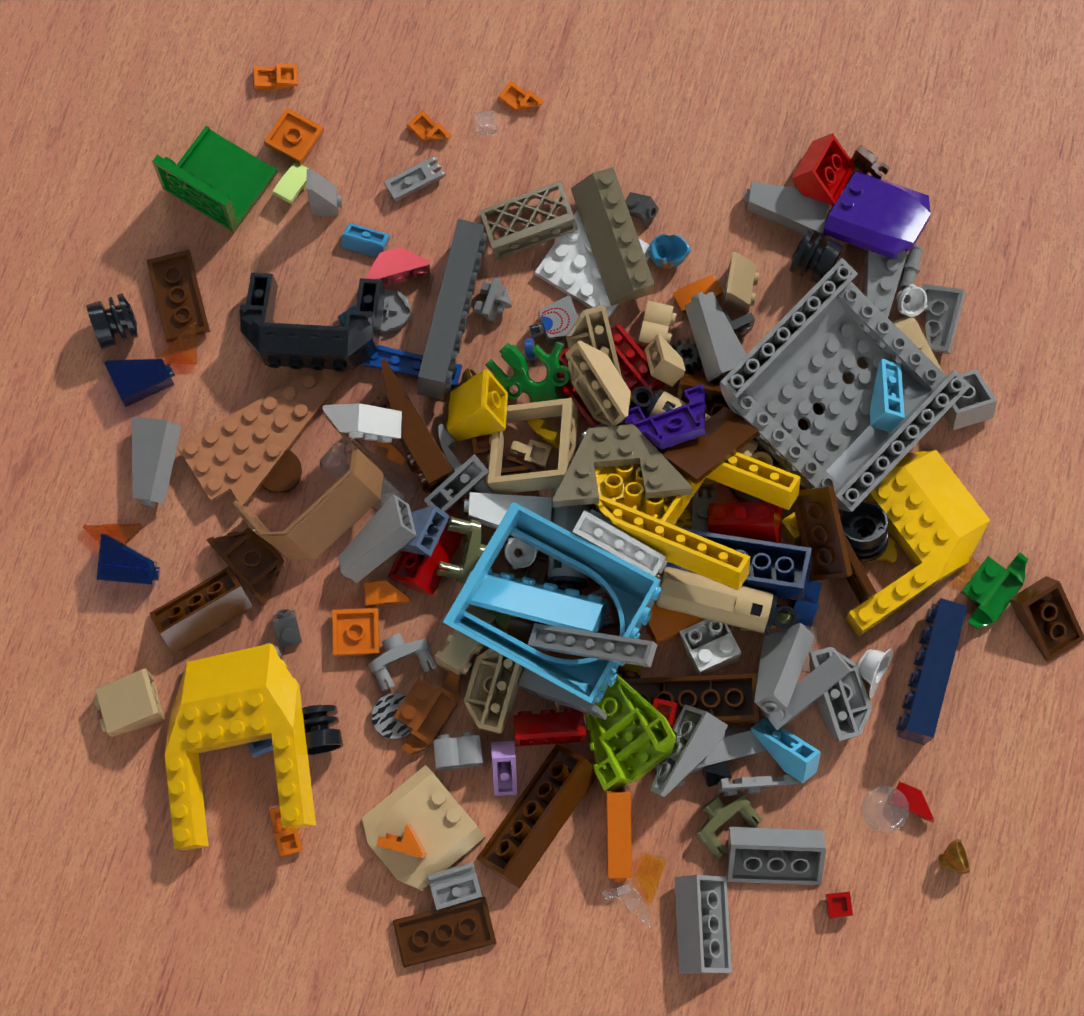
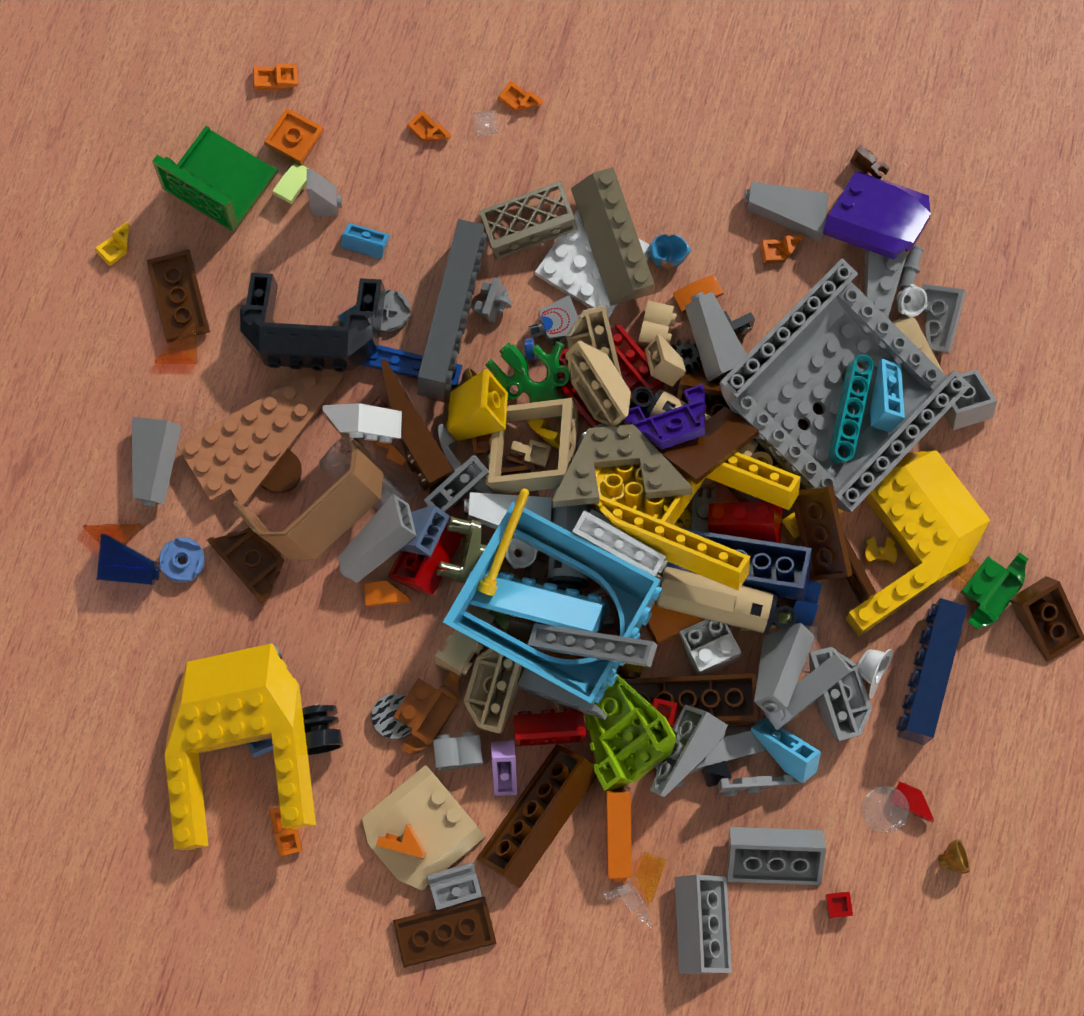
(112, 320): black wheel -> none
(114, 247): none -> yellow slope
(129, 703): tan slope -> none
(139, 378): clear blue slope -> none
(178, 549): none -> medium blue plate
(200, 610): reddish brown slope -> none
(286, 628): dark grey bracket -> none
(355, 632): orange plate -> none
(396, 650): light grey connector -> none
(397, 266): coral slope -> none
(414, 179): light grey hinge -> none
(488, 584): none -> yellow piece
(642, 207): dark grey bracket -> none
(718, 815): olive connector -> none
(739, 284): tan slope -> none
(779, 249): none -> orange slope
(815, 257): black wheel -> none
(823, 170): red slope -> none
(858, 402): none -> teal beam
(866, 530): black wheel -> none

